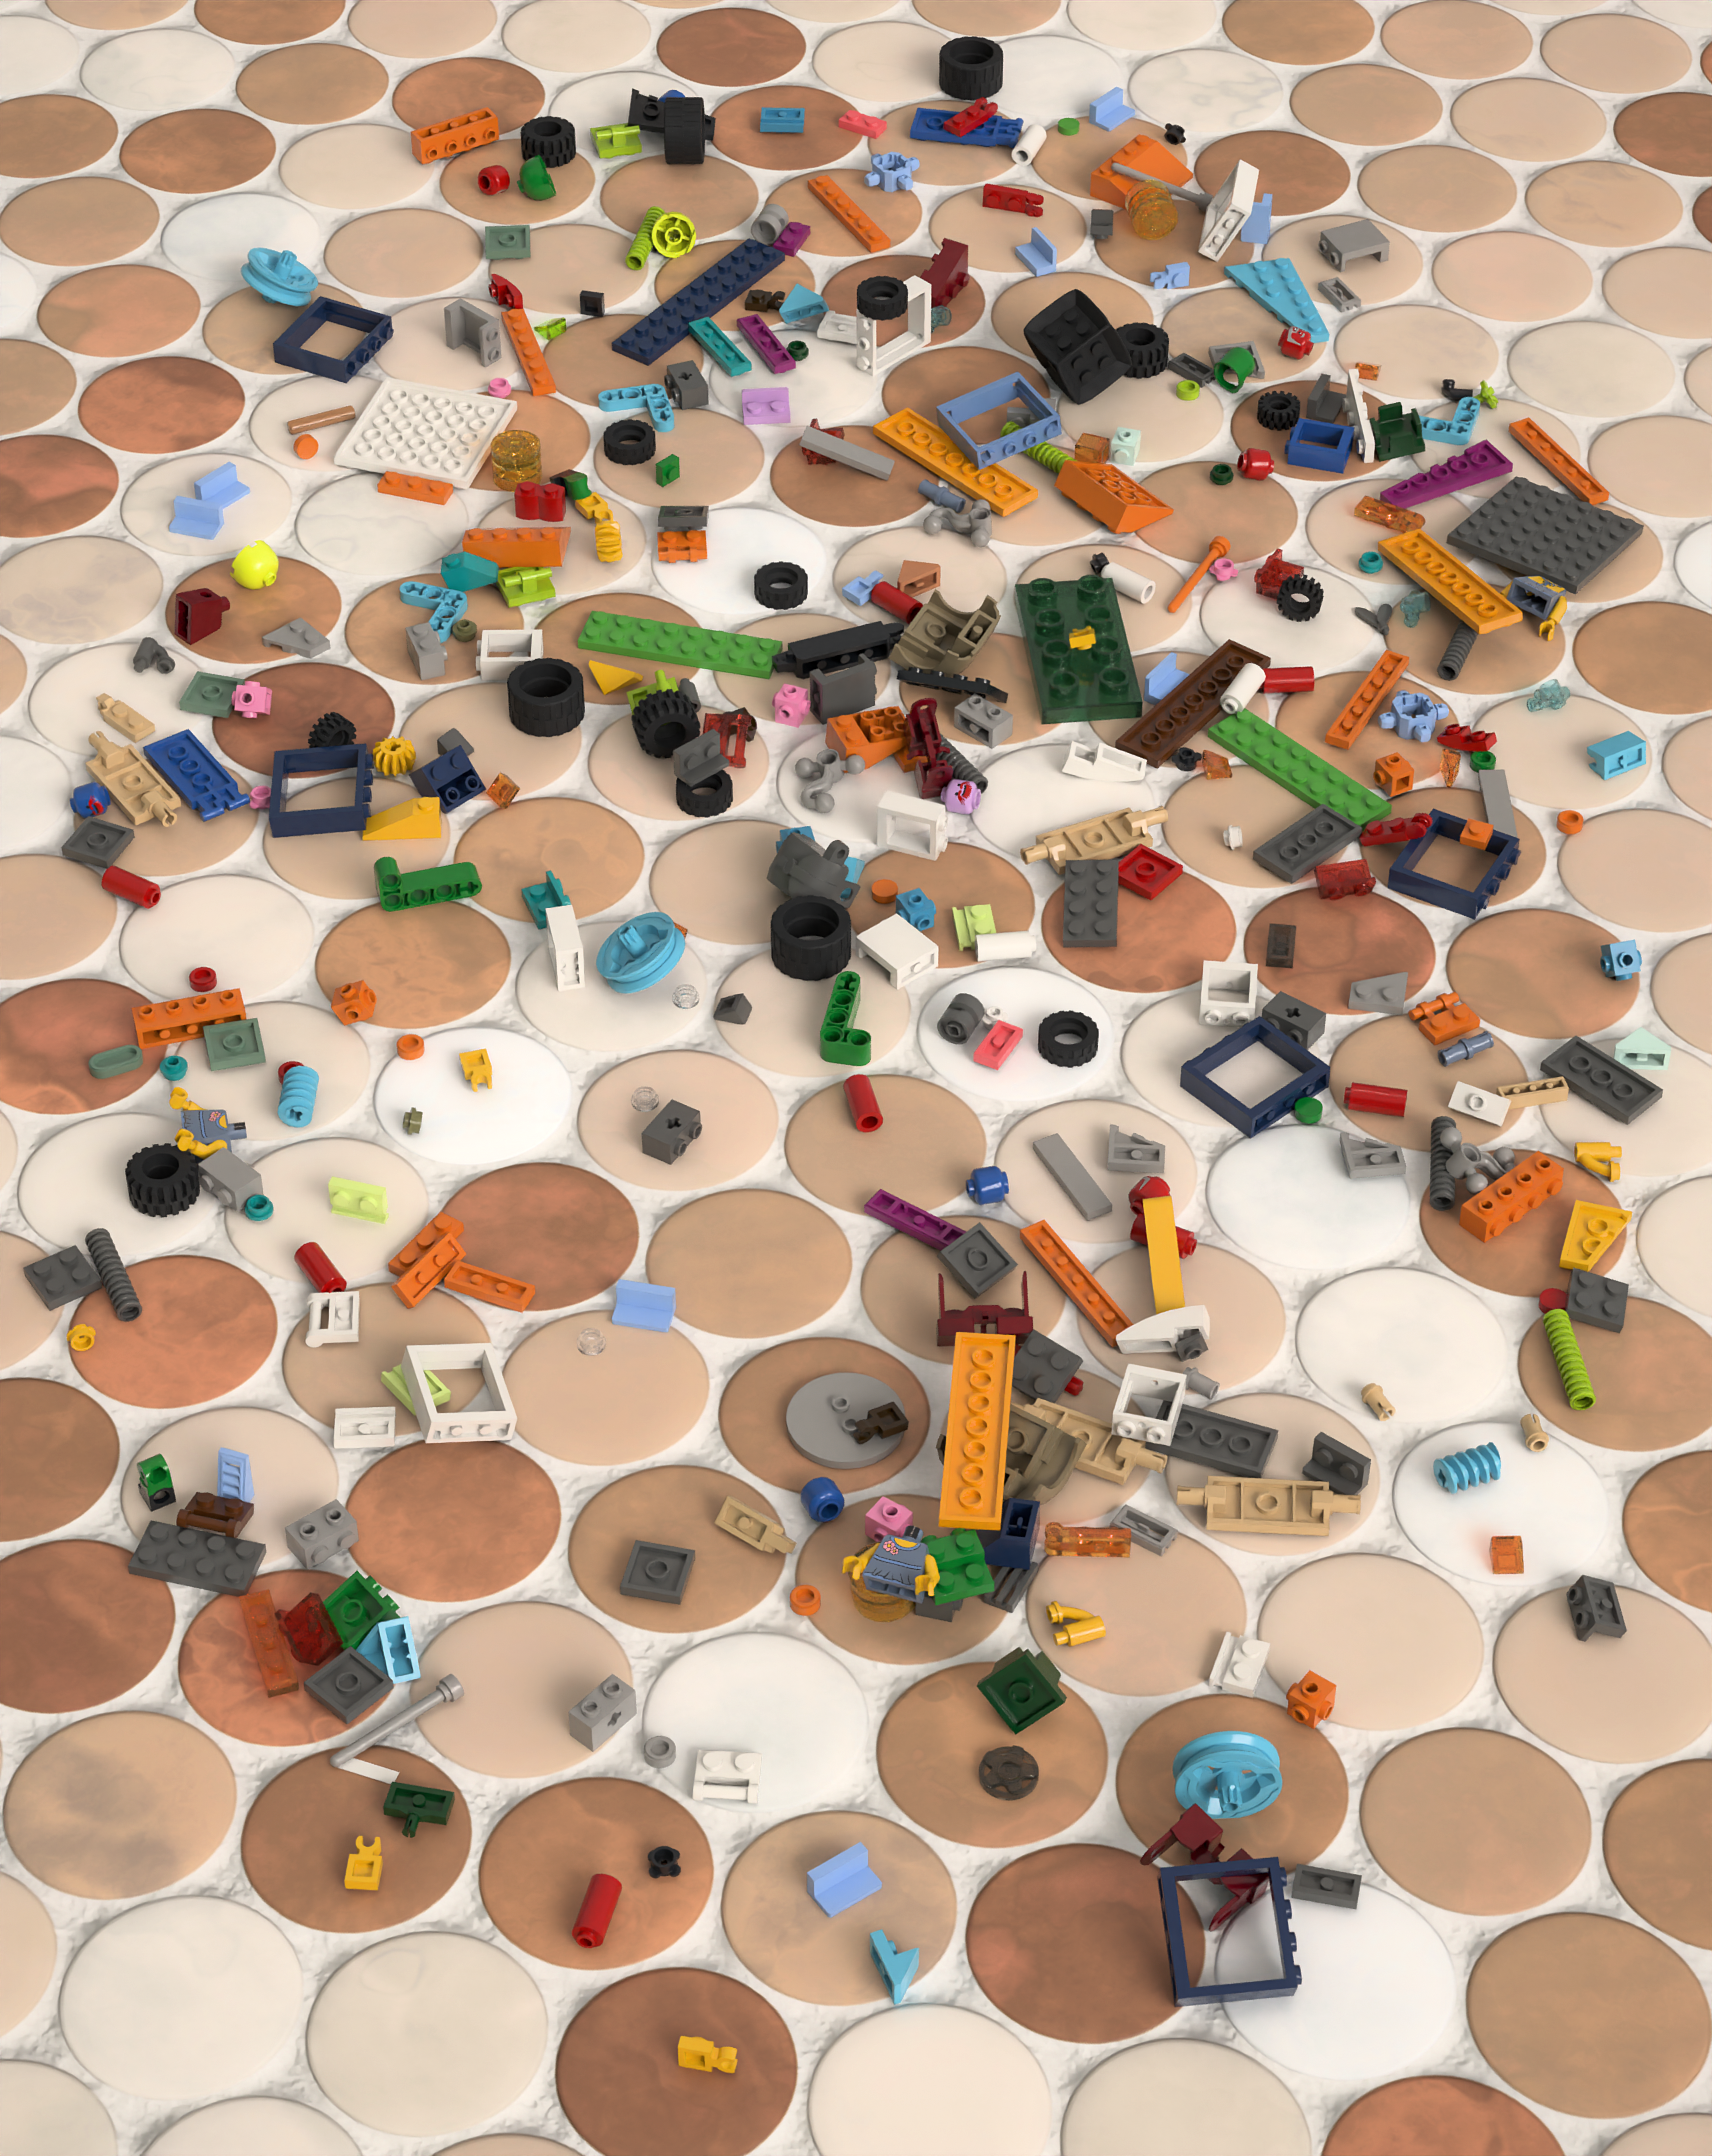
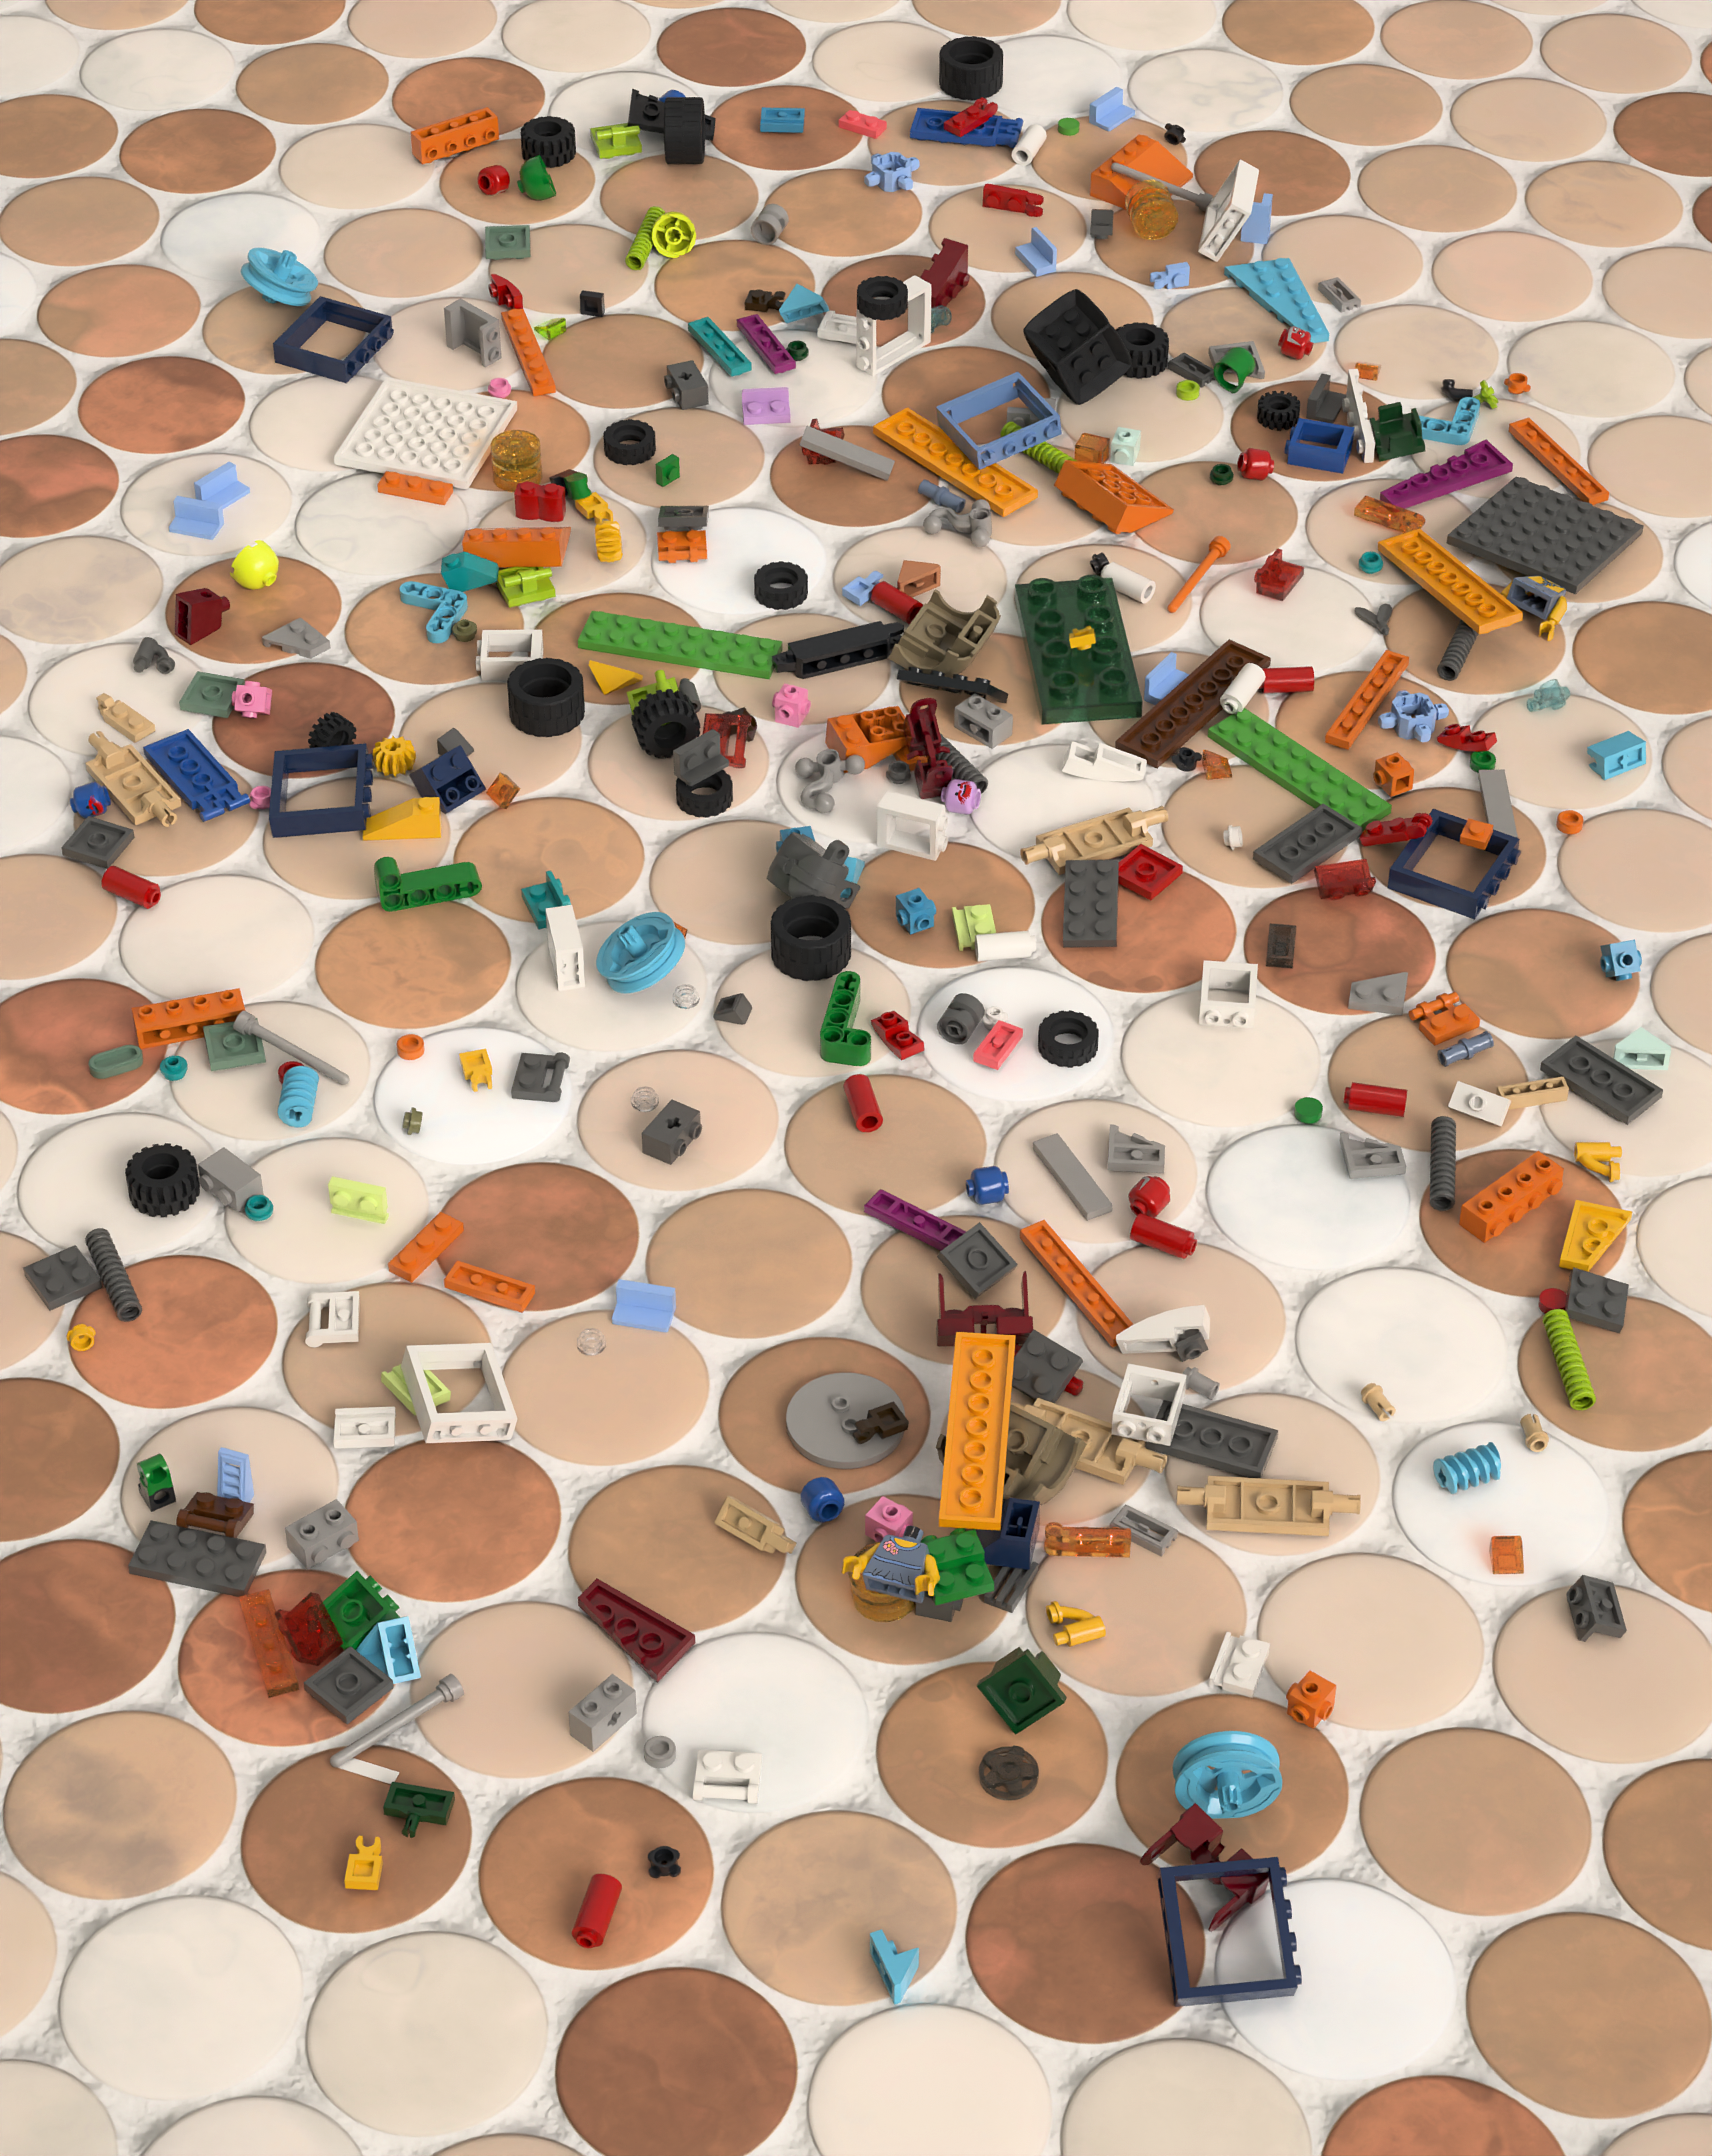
(203, 979): red tile -> none
(203, 1129): torso -> none
(246, 1024): none -> light grey piece
(306, 446): orange tile -> none
(319, 1269): red brick -> none
(321, 419): medium nougat axle -> none
(353, 1002): orange brick -> none
(425, 651): light grey brick -> none
(428, 1270): orange plate -> none
(532, 1073): none -> dark grey plate
(638, 1630): none -> dark red wing
(645, 396): medium azure beam -> none
(657, 1572): dark grey plate -> none
(698, 300): dark blue plate -> none
(702, 2055): yellow plate -> none
(792, 238): magenta plate -> none
(805, 1600): orange tile -> none
(842, 1880): light blue panel -> none
(843, 691): dark grey panel -> none
(849, 213): orange plate -> none
(884, 891): orange tile -> none
(896, 1035): none -> red slope
(898, 772): none -> dark grey plate
(898, 949): white panel -> none
(1163, 1254): yellow beam -> none
(1223, 569): bright pink plate -> none
(1254, 1120): dark blue window -> none
(1295, 1019): dark grey brick -> none
(1304, 587): black tyre -> none
(1326, 1886): dark grey plate -> none
(1339, 1465): dark grey bracket -> none
(1353, 242): light grey panel -> none
(1413, 605): clear light blue plate -> none
(1450, 766): clear orange slope -> none
(1468, 1157): light grey piece -> none
(1517, 383): none -> orange plate

